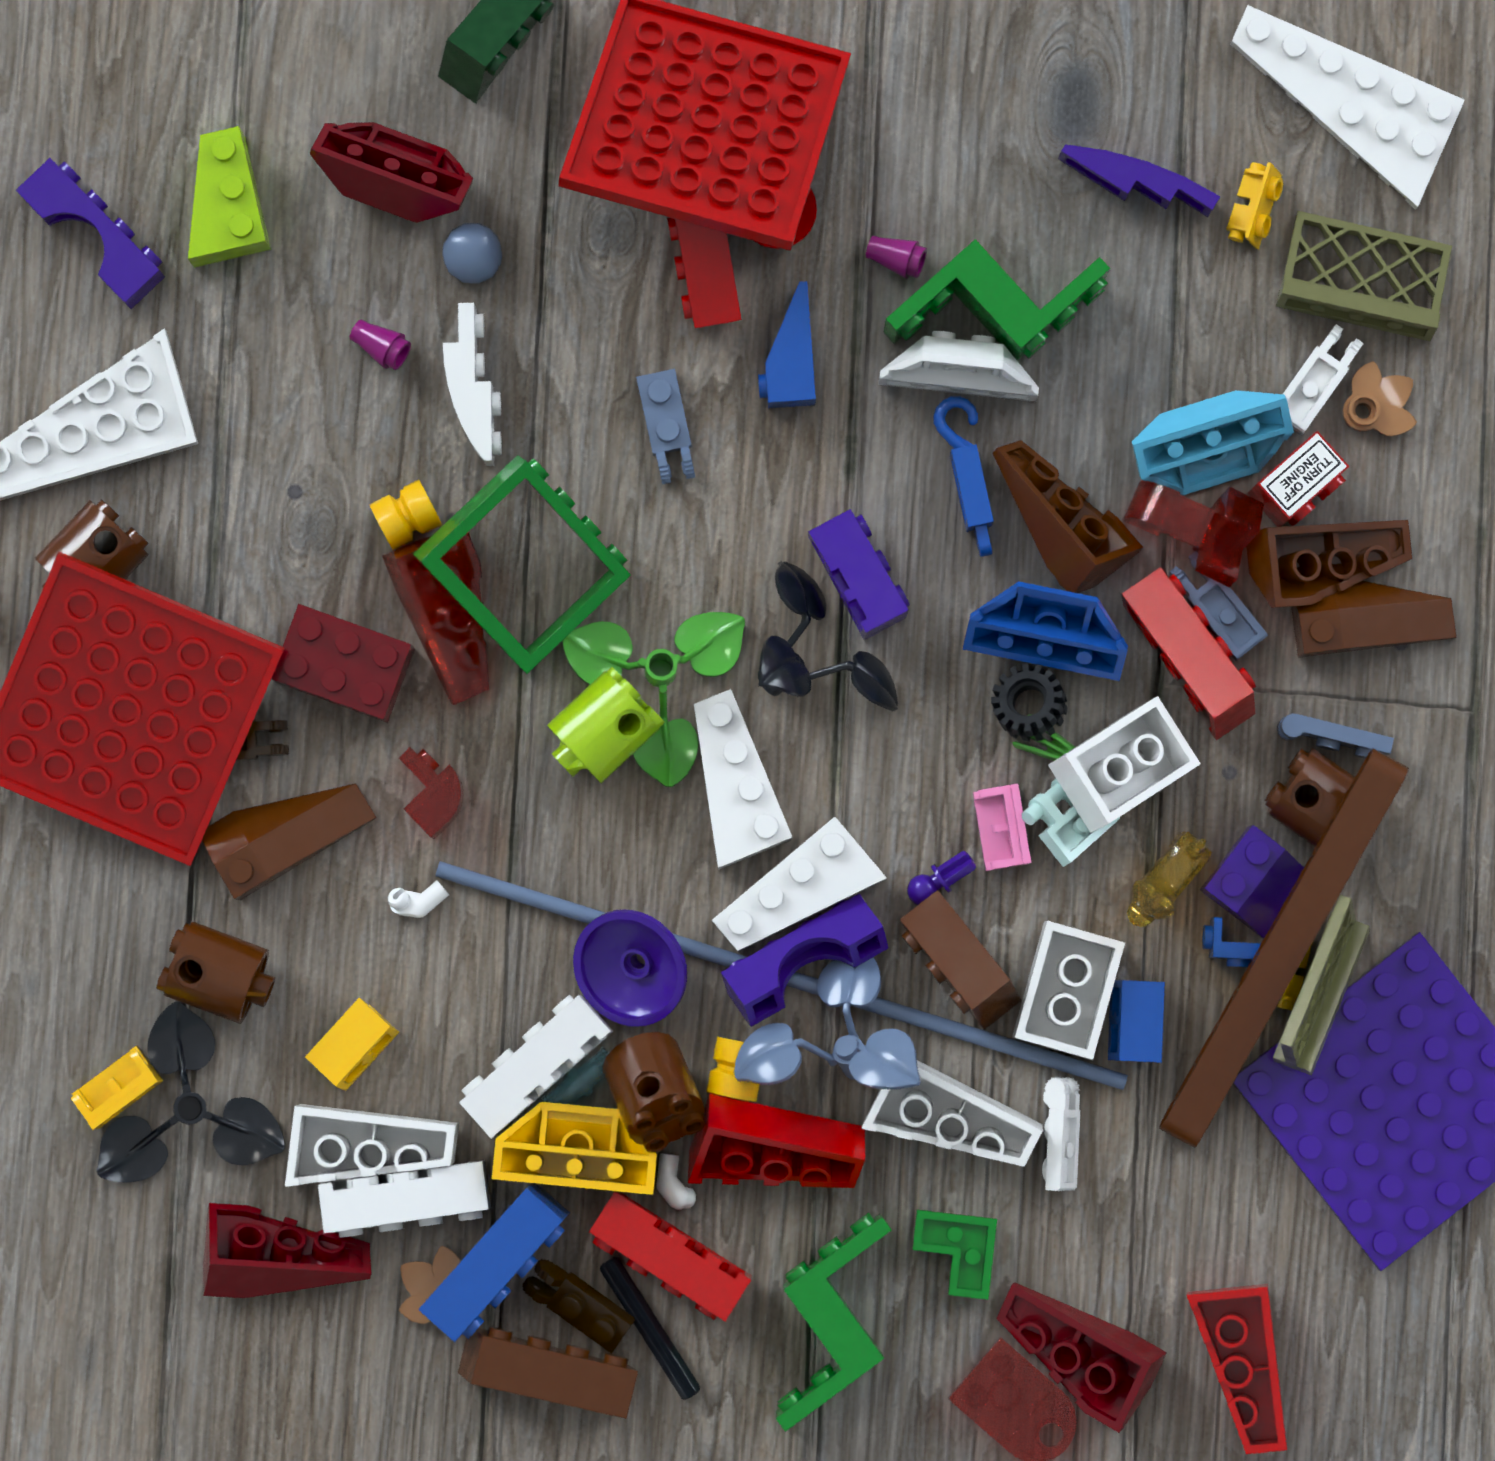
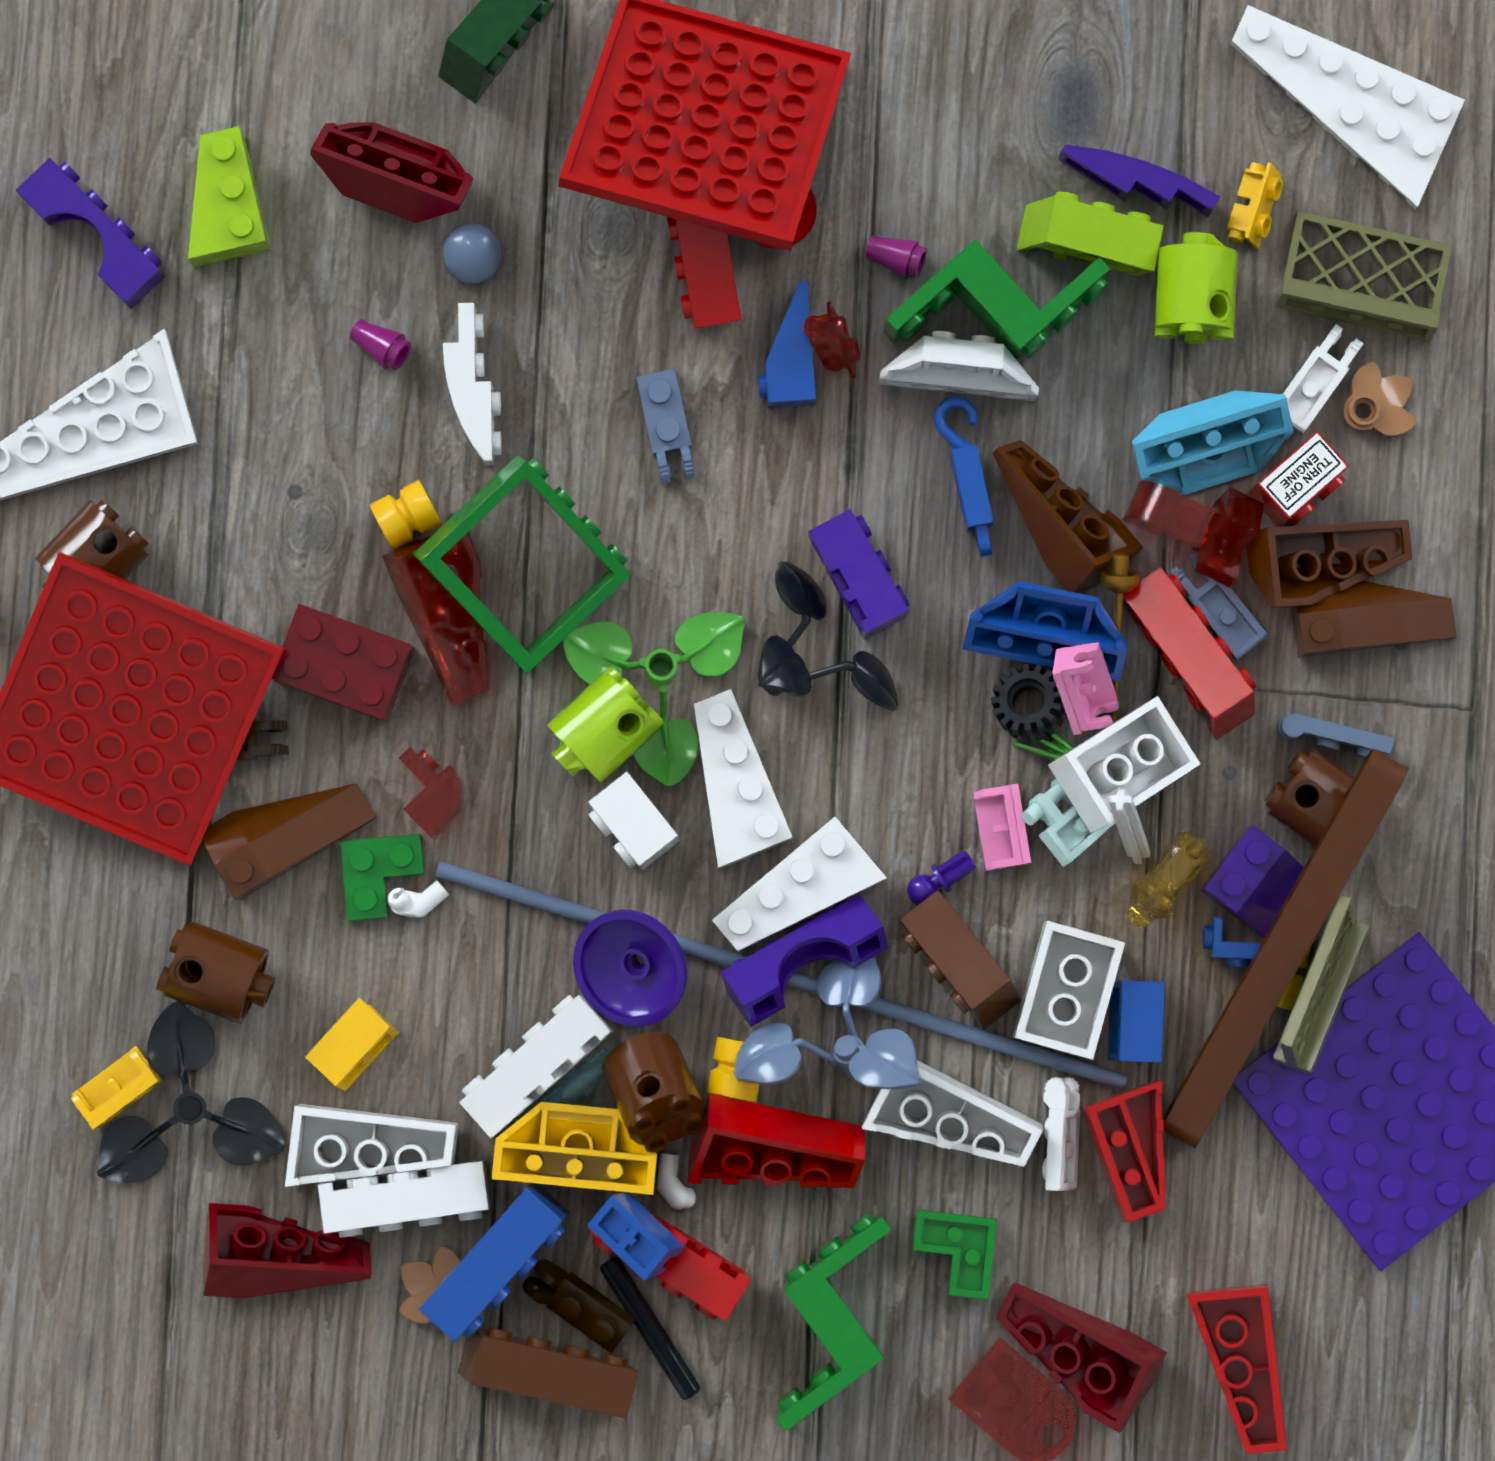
(369, 863): none -> green plate
(634, 821): none -> white brick
(635, 1235): none -> blue hinge
(832, 341): none -> clear red hinge
(1085, 686): none -> bright pink hinge
(1090, 232): none -> lime wedge
(1119, 581): none -> pearl gold sword
(1129, 826): none -> white axle
(1130, 1148): none -> red wedge
(1196, 290): none -> lime cylinder

